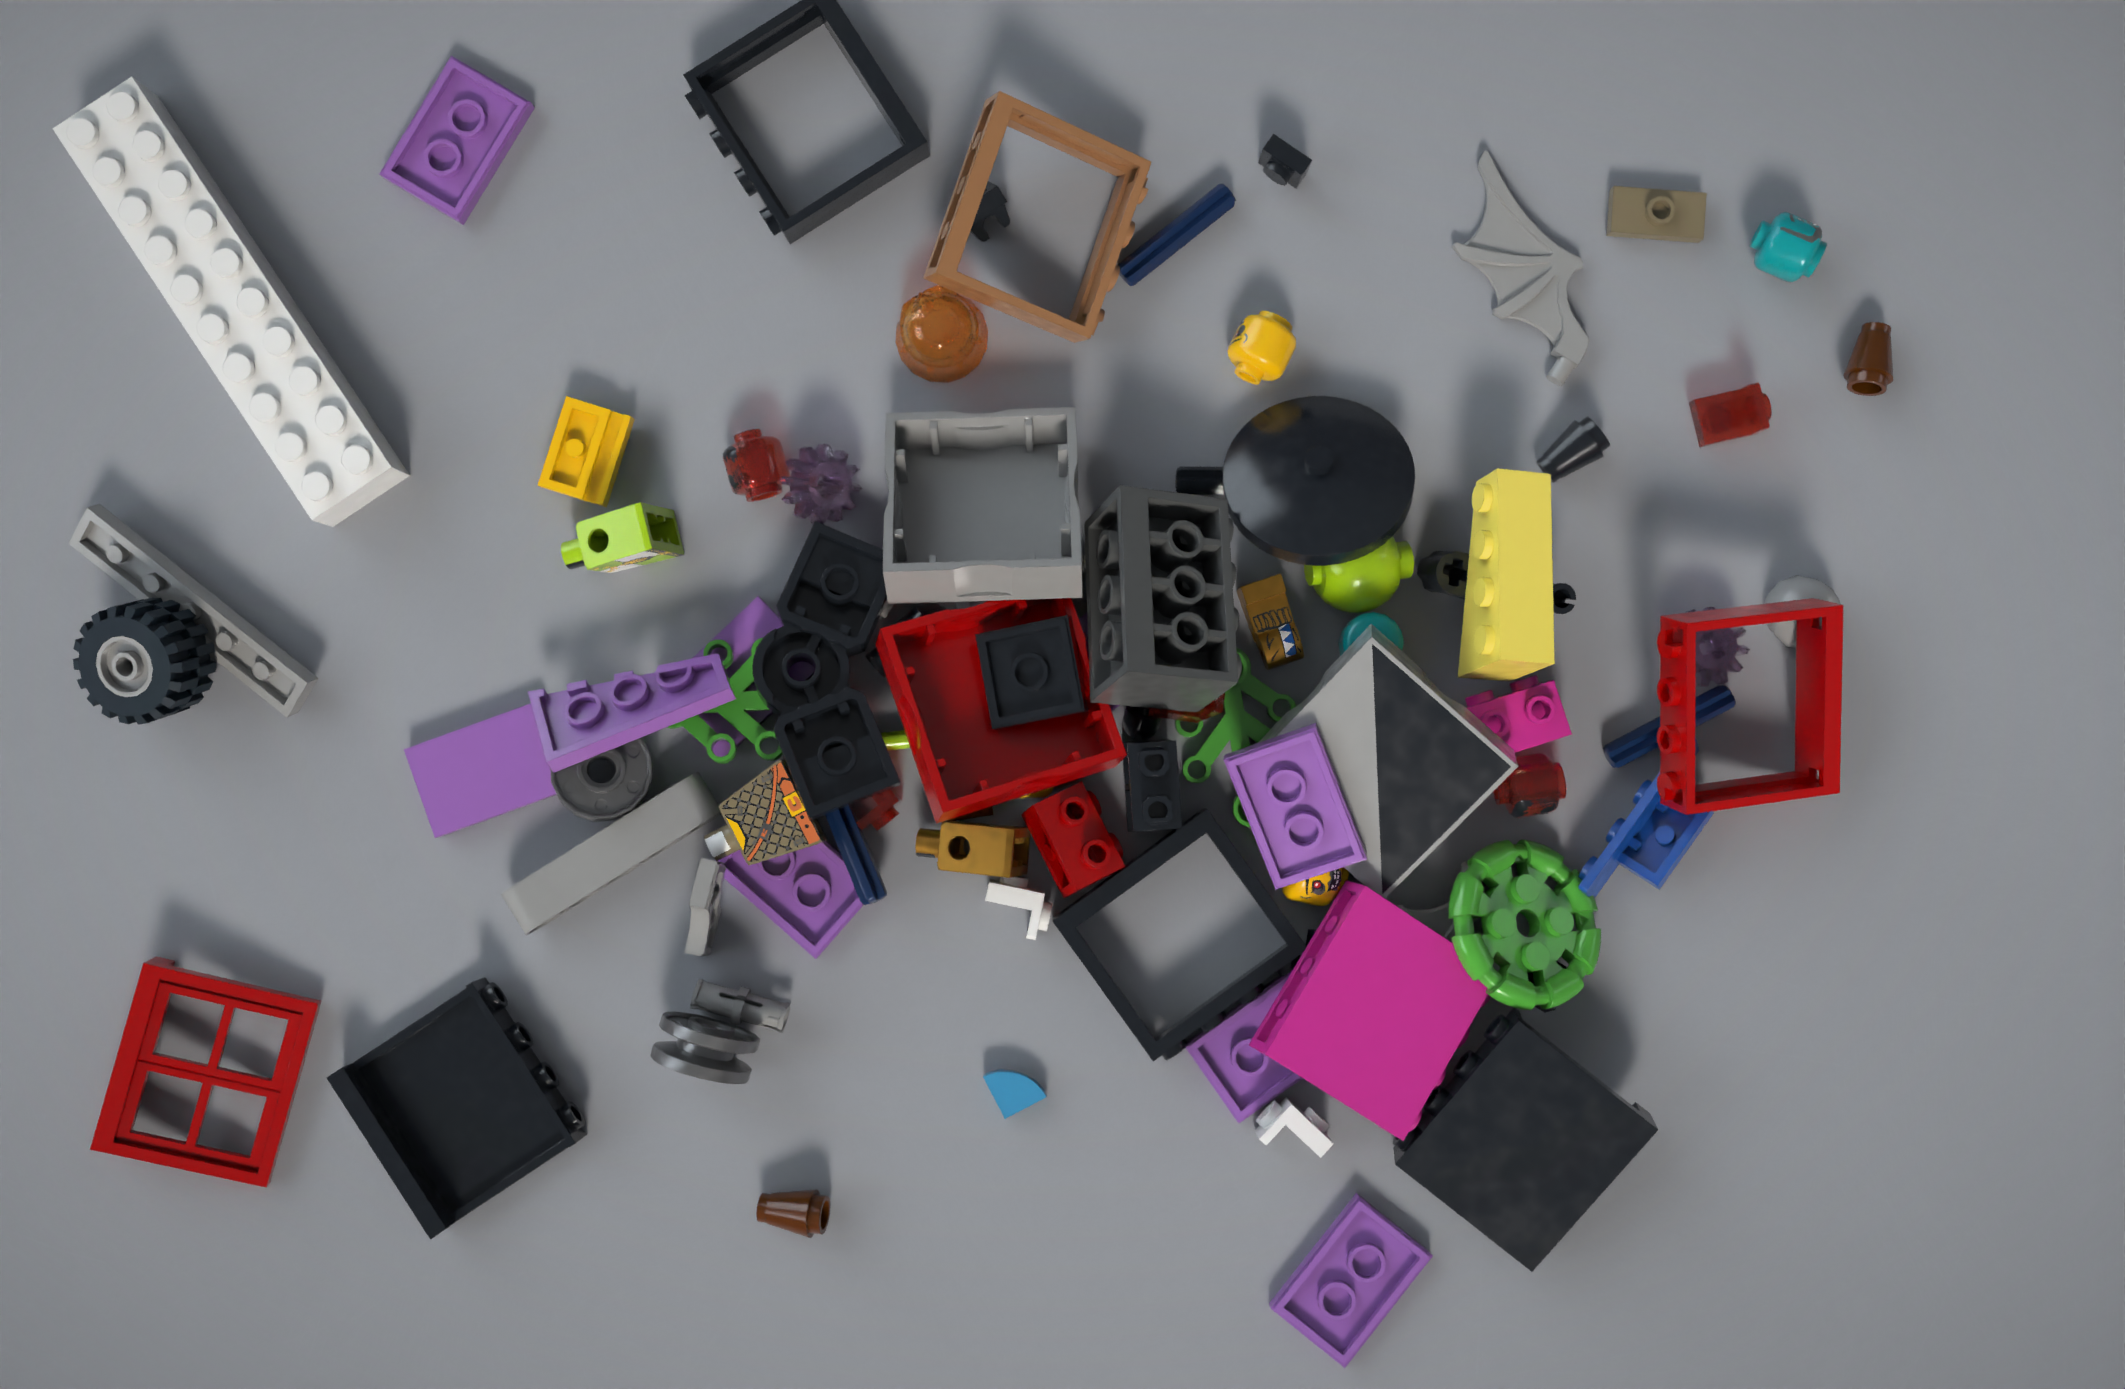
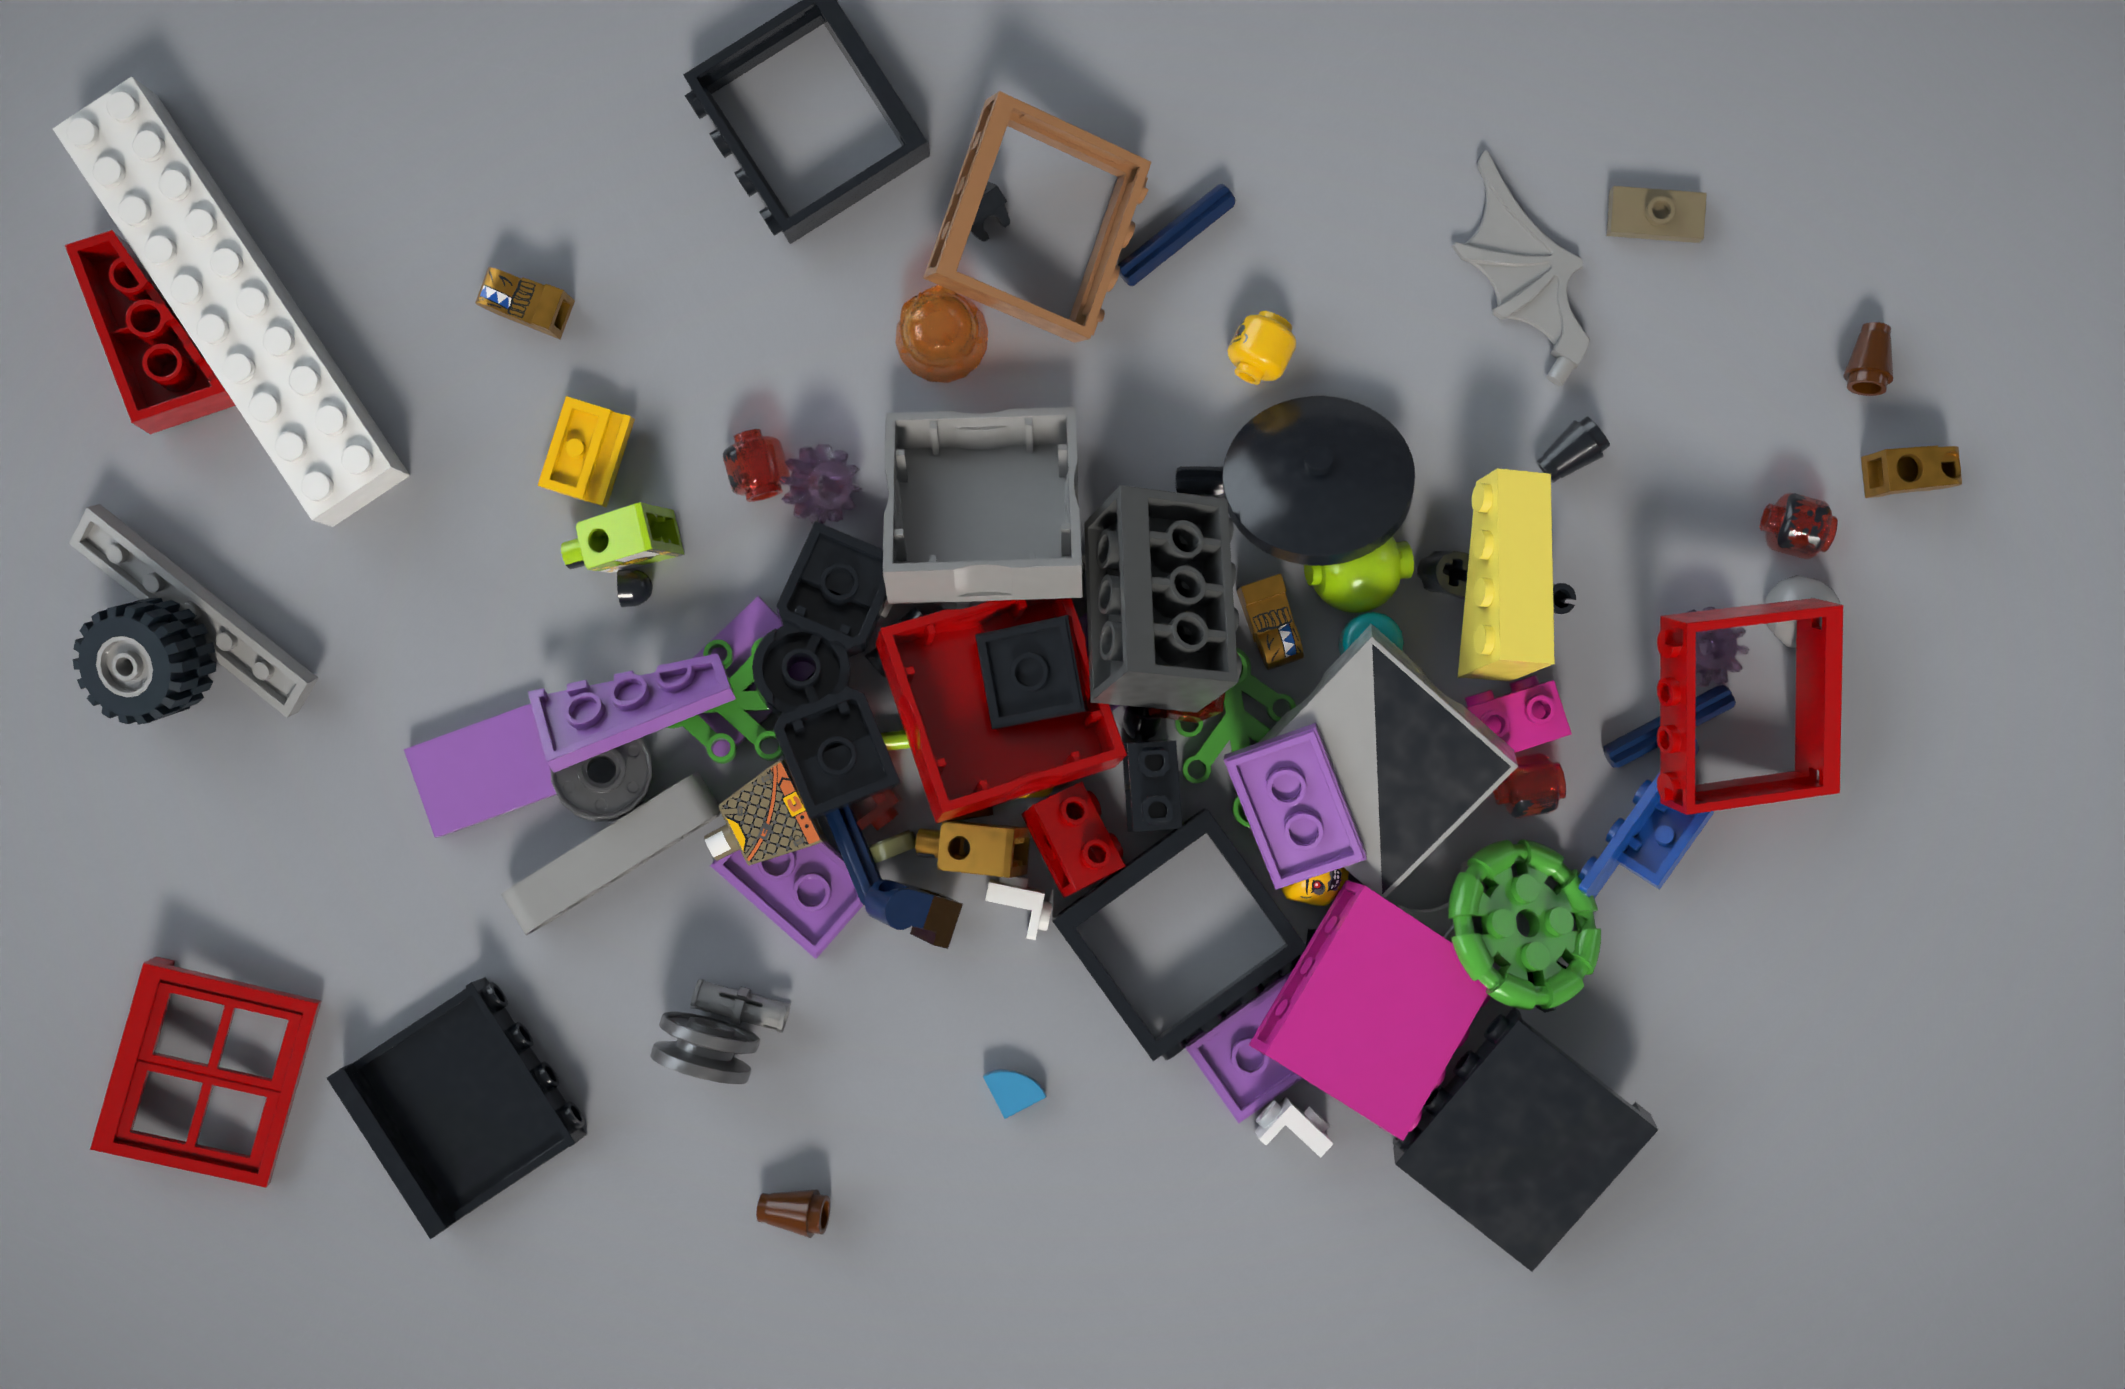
(146, 345): none -> red wedge
(457, 140): medium lavender tile -> none
(525, 302): none -> pearl gold leg
(633, 587): none -> black hinge
(705, 907): light grey tile -> none
(893, 846): none -> olive tile
(904, 905): none -> dark blue leg
(1284, 162): black plate -> none
(1350, 1280): medium lavender tile -> none
(1730, 415): clear red bracket -> none
(1788, 247): teal head -> none
(1799, 525): none -> clear red head
(1911, 470): none -> pearl gold leg

